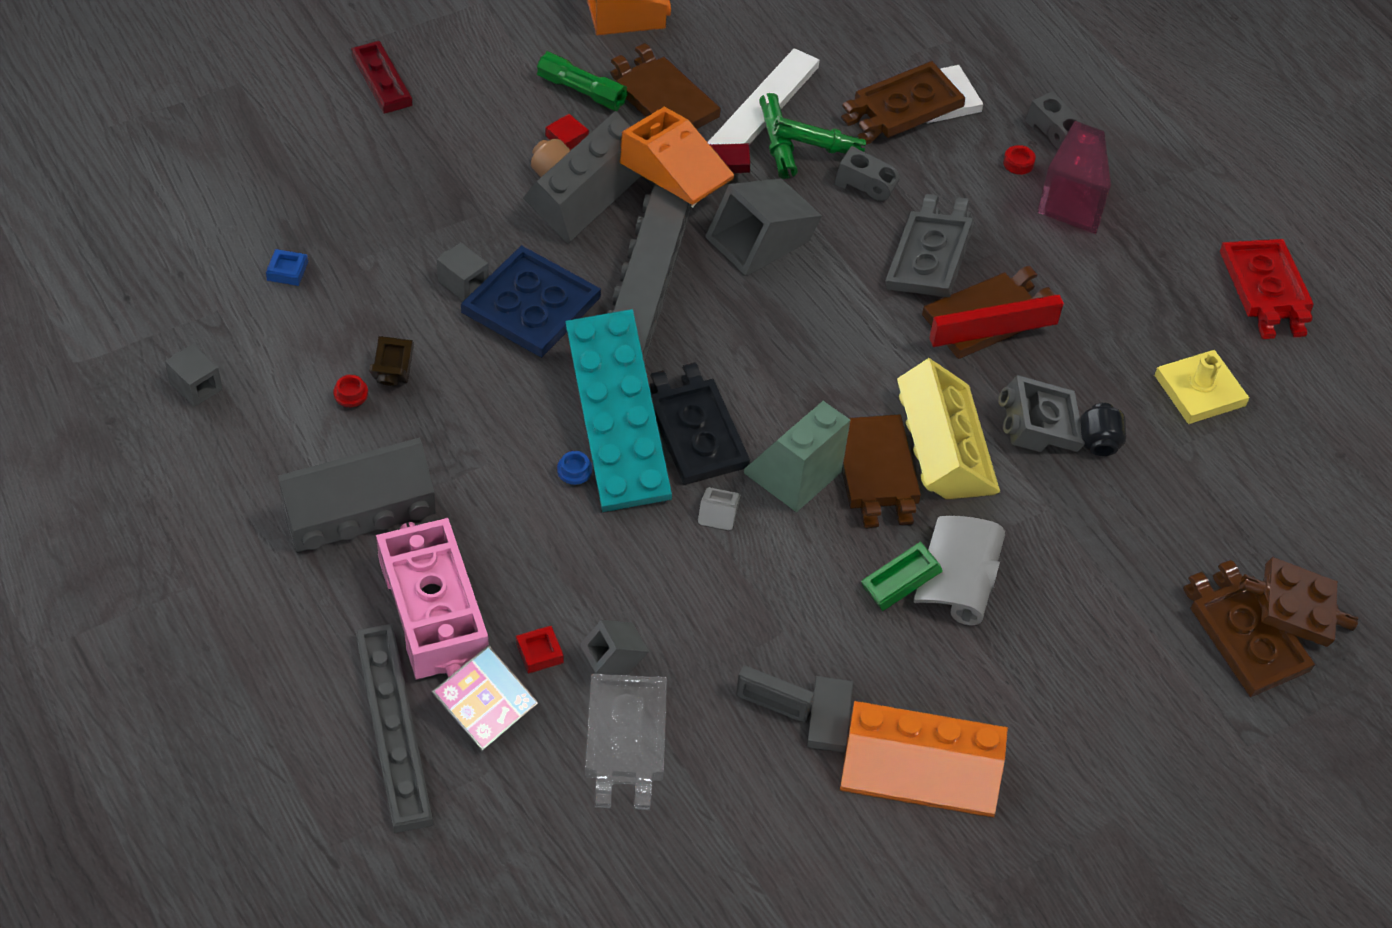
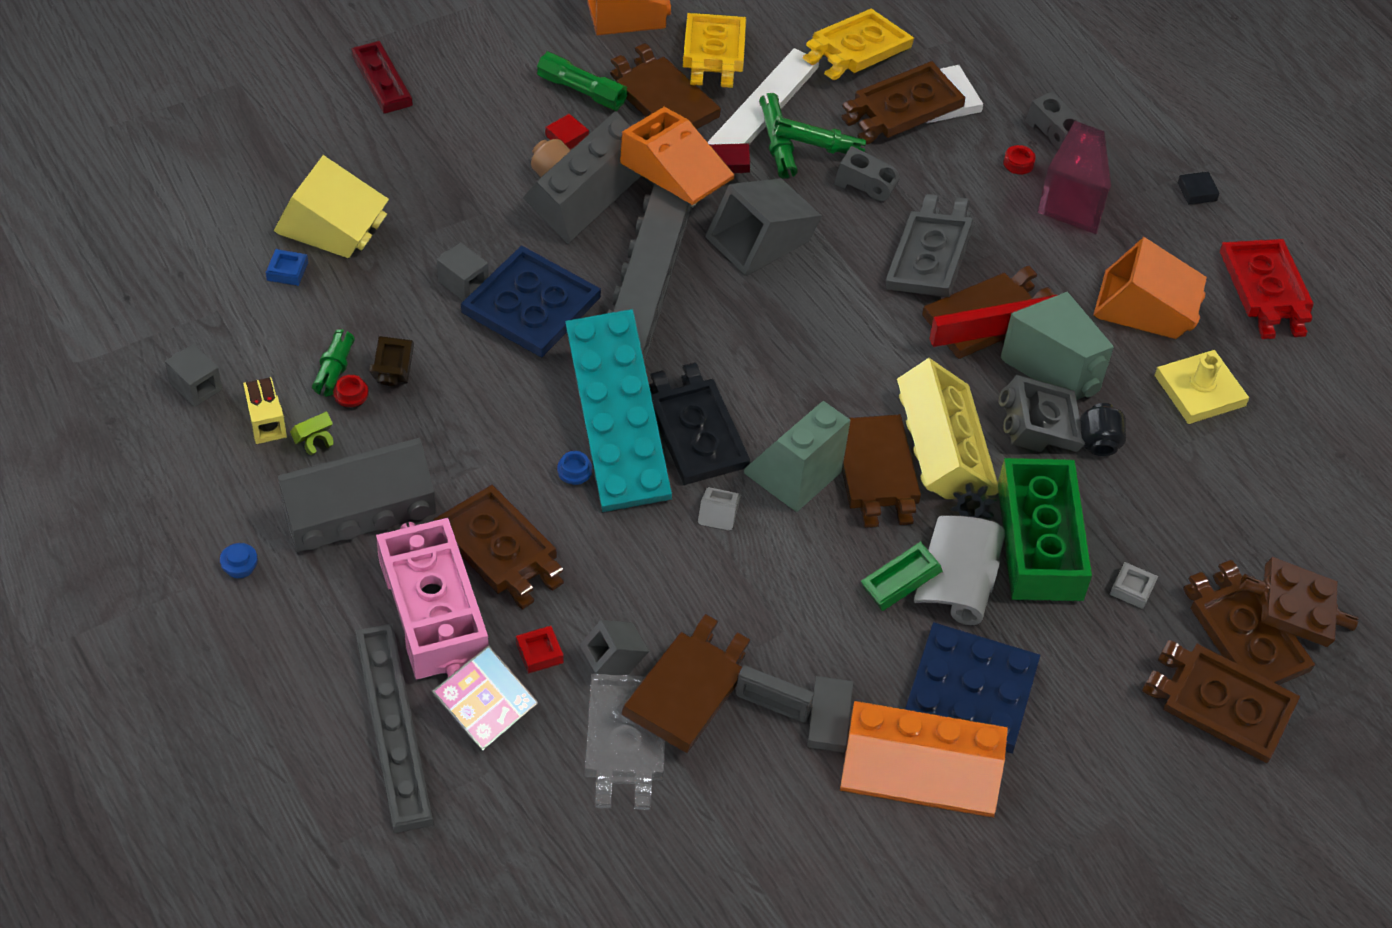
(238, 560): none -> blue plate
(264, 409): none -> light yellow leg
(311, 429): none -> lime tile
(332, 210): none -> light yellow slope
(333, 362): none -> green pin
(503, 545): none -> reddish brown tile
(687, 686): none -> reddish brown tile
(714, 45): none -> yellow tile
(857, 43): none -> yellow tile
(973, 680): none -> dark blue plate
(975, 495): none -> black gear
(1044, 530): none -> green brick
(1058, 345): none -> sand green slope
(1133, 585): none -> light grey tile
(1151, 292): none -> orange slope
(1198, 188): none -> black tile
(1223, 699): none -> reddish brown tile

